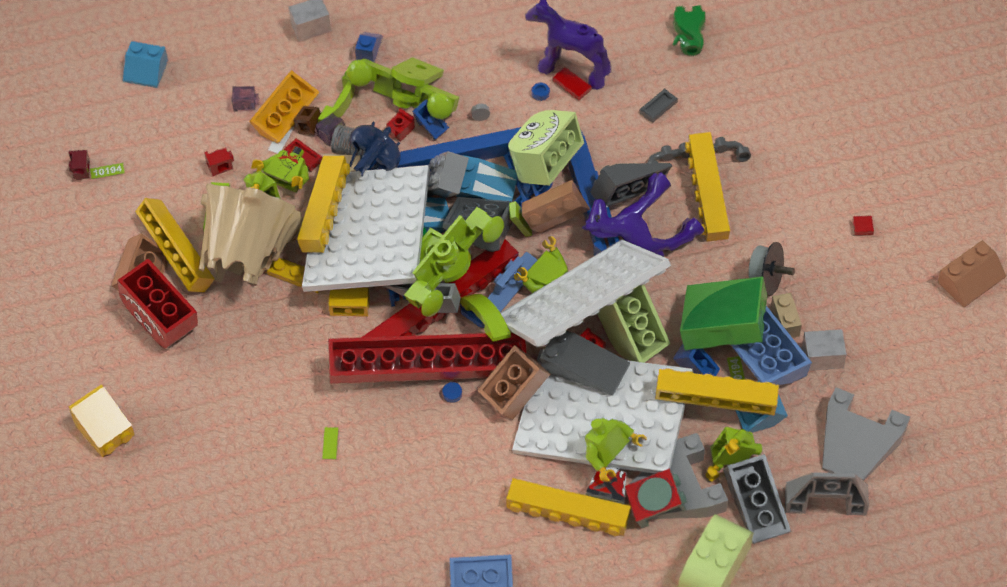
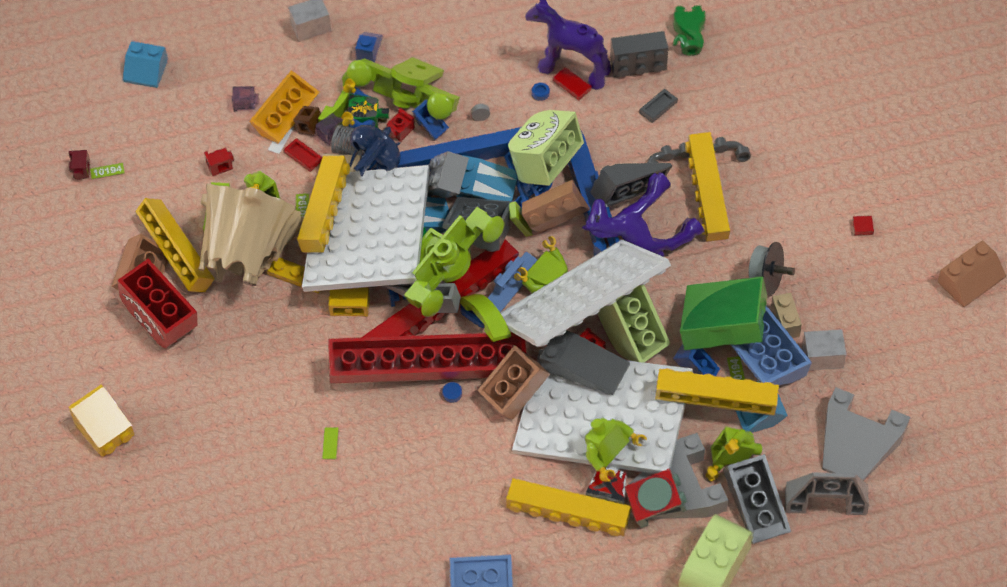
(285, 169): lime torso -> none
(301, 203): none -> lime sticker
(362, 108): none -> torso
(639, 54): none -> dark grey brick

